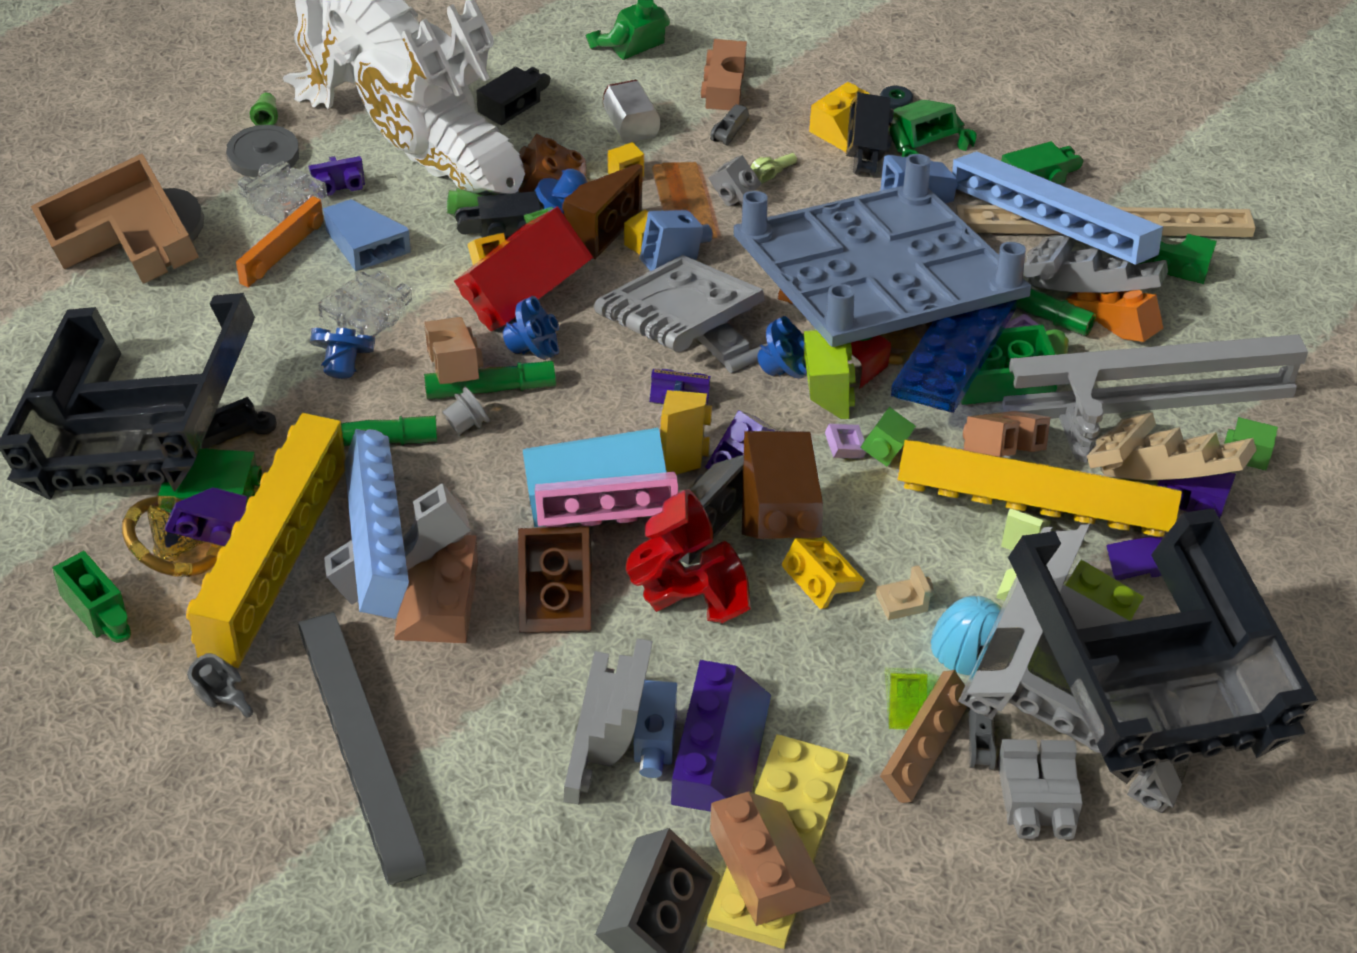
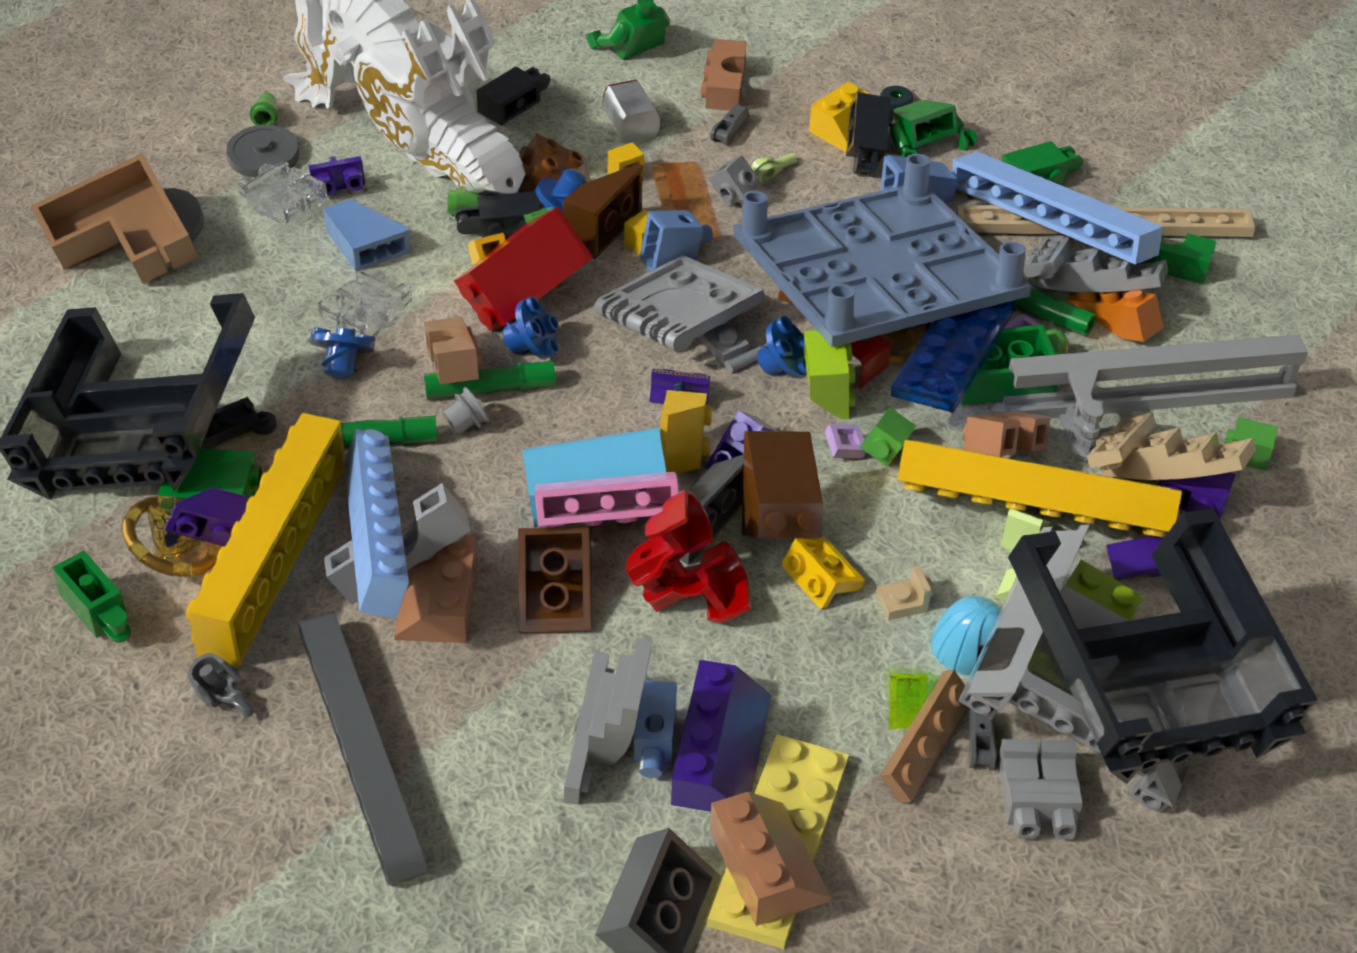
(280, 241): orange plate -> none

